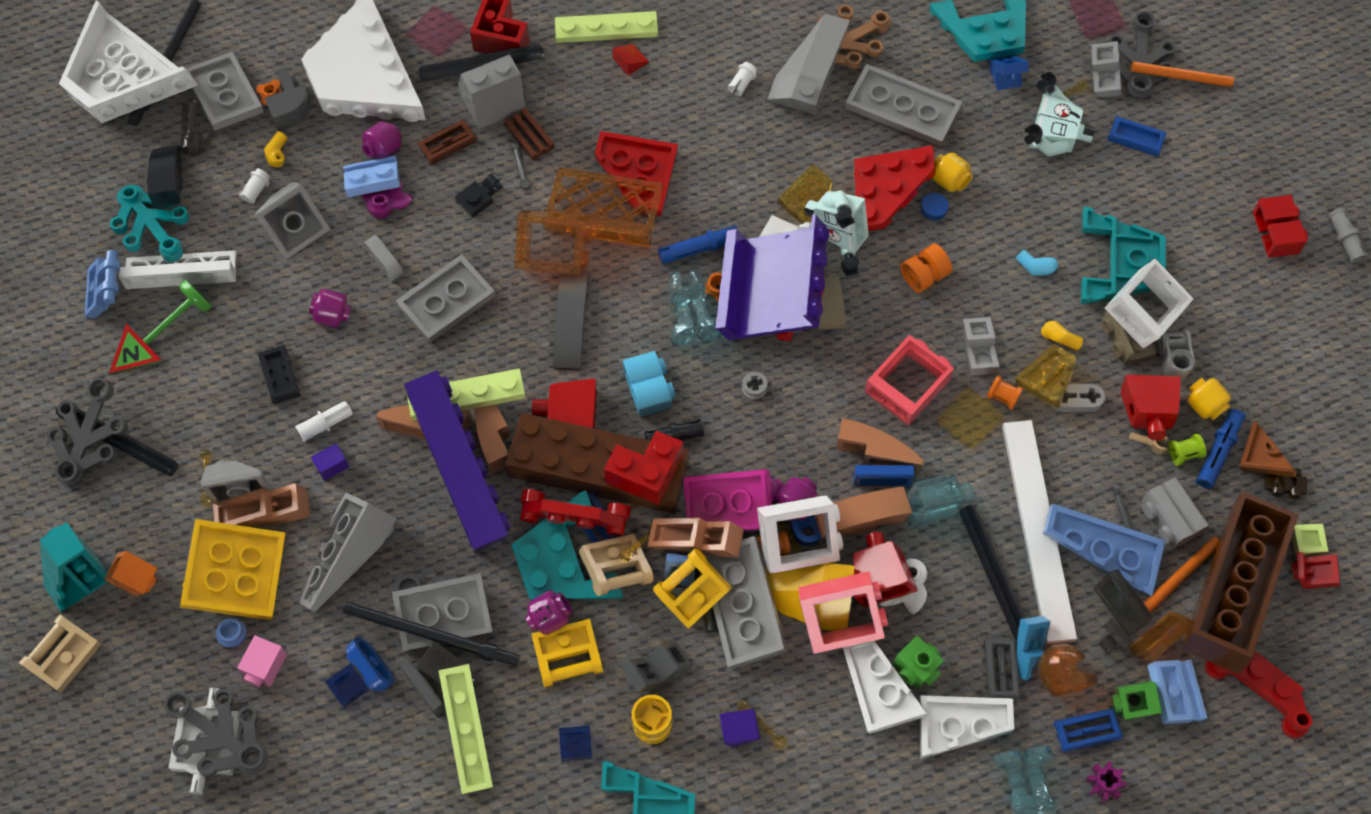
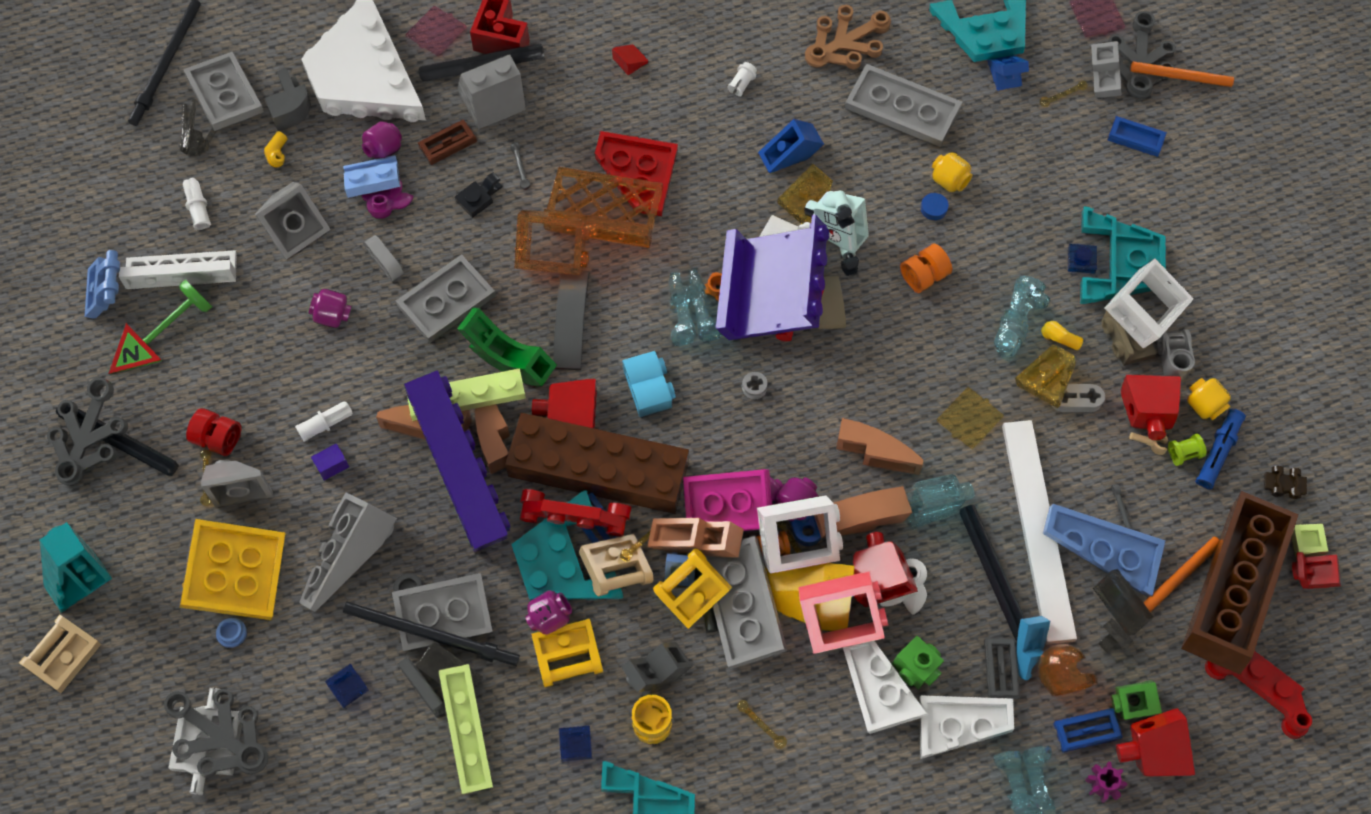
(117, 70): white piece -> none
(131, 574): orange brick -> none
(165, 176): black slope -> none
(169, 247): teal plant -> none
(196, 204): none -> white axle
(210, 430): none -> red wheel
(255, 185): white pin -> none
(261, 662): bright pink brick -> none
(264, 90): orange plate -> none
(264, 507): nougat slope -> none
(279, 374): black plate -> none
(371, 666): blue plate -> none
(503, 351): none -> green arch
(517, 118): copper tile -> none
(606, 27): yellowish green plate -> none
(647, 473): red brick -> none
(680, 431): black pin -> none
(693, 246): blue pin -> none
(739, 727): dark purple slope -> none
(791, 145): none -> blue slope
(809, 69): light grey wedge -> none
(883, 475): blue tile -> none
(891, 181): red plate -> none
(894, 400): coral window -> none
(980, 347): light grey slope -> none
(1004, 392): orange bush -> none
(1013, 328): none -> clear light blue piece
(1037, 266): medium azure arm -> none
(1056, 121): light aqua torso -> none
(1082, 258): none -> clear blue plate
(1160, 637): clear orange tile -> none
(1160, 745): none -> red torso
(1174, 513): light grey brick -> none
(1177, 691): light blue plate -> none
(1263, 455): dark orange tile -> none
(1280, 219): red piece -> none
(1348, 235): light grey pin -> none

